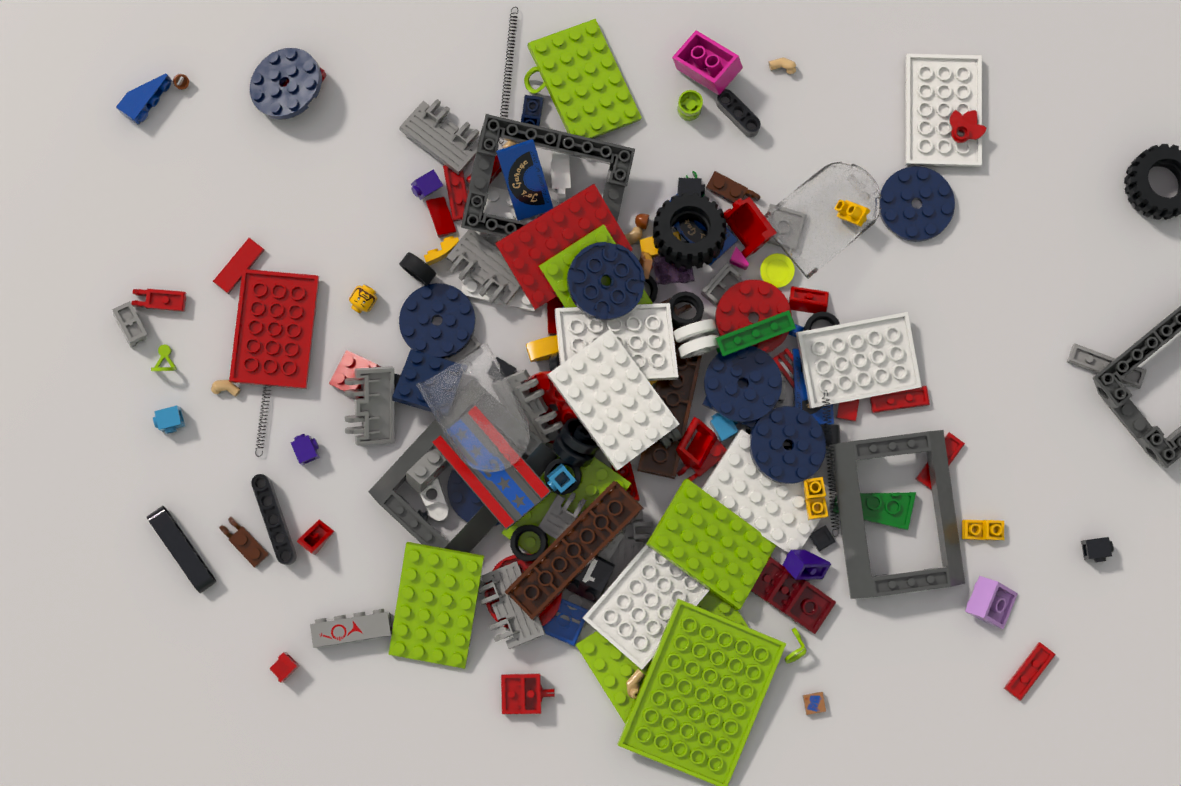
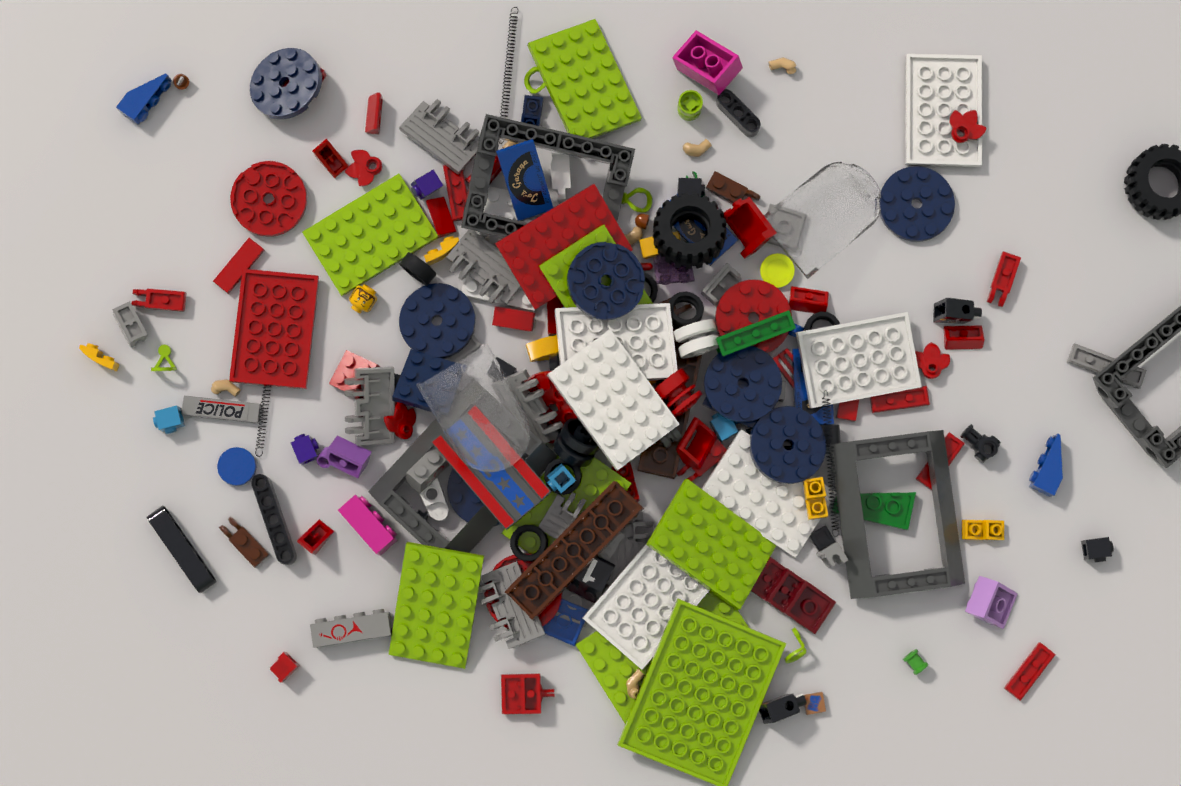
(96, 355): none -> yellow slope
(221, 409): none -> light grey tile
(236, 466): none -> blue tile
(280, 214): none -> red plate
(330, 158): none -> red slope
(345, 457): none -> medium lavender hinge
(361, 167): none -> red plate
(368, 524): none -> dark pink brick
(370, 234): none -> lime plate
(374, 112): none -> red slope
(402, 419): none -> red plate
(513, 318): none -> red slope
(625, 199): none -> lime piece
(646, 263): medium nougat tile -> none
(677, 394): none -> red wheel
(696, 150): none -> tan arm
(738, 259): dark pink slope -> none
(775, 710): none -> black torso
(805, 565): dark purple slope -> none
(831, 554): none -> light grey hinge
(851, 212): yellow hips -> none
(915, 661): none -> bright green bush
(932, 358): none -> red plate
(955, 311): none -> black torso
(963, 337): none -> red slope
(978, 442): none -> black connector
(1004, 277): none -> red hinge
(1049, 472): none -> blue slope

